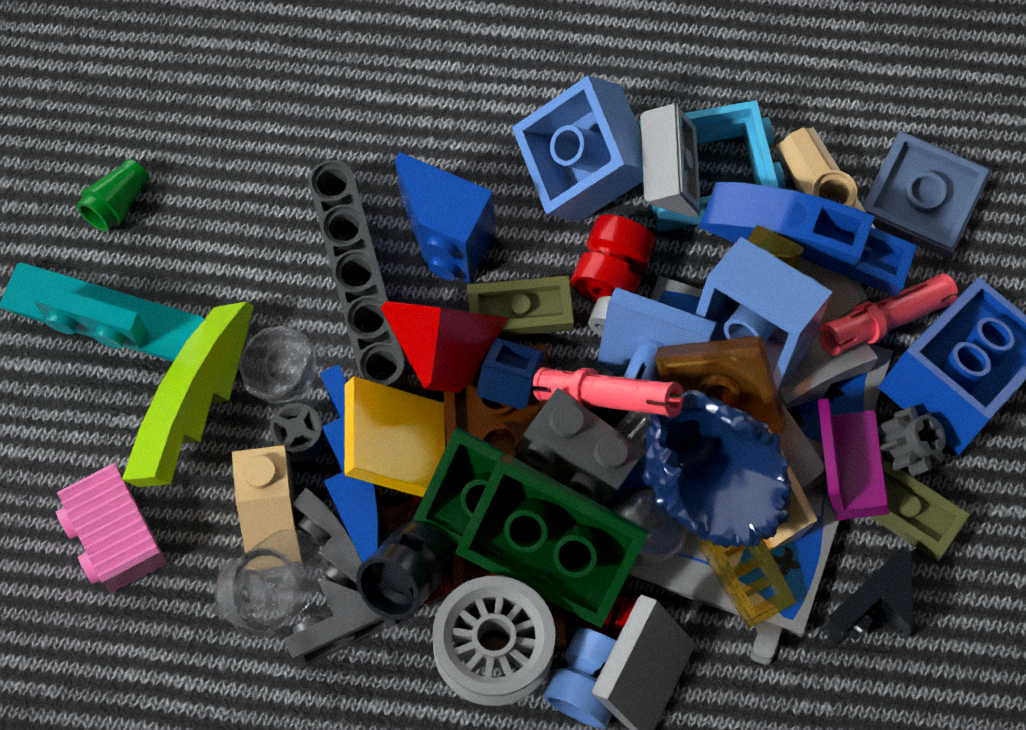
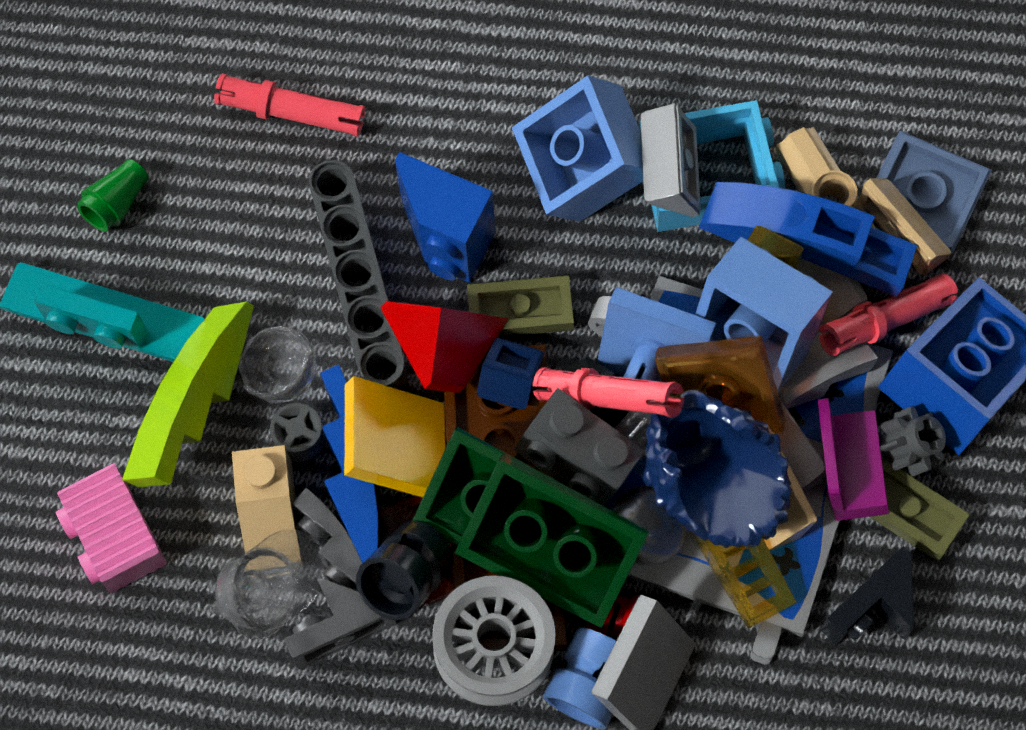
(270, 100): none -> coral pin
(615, 256): red wheel -> none
(901, 220): none -> tan slope

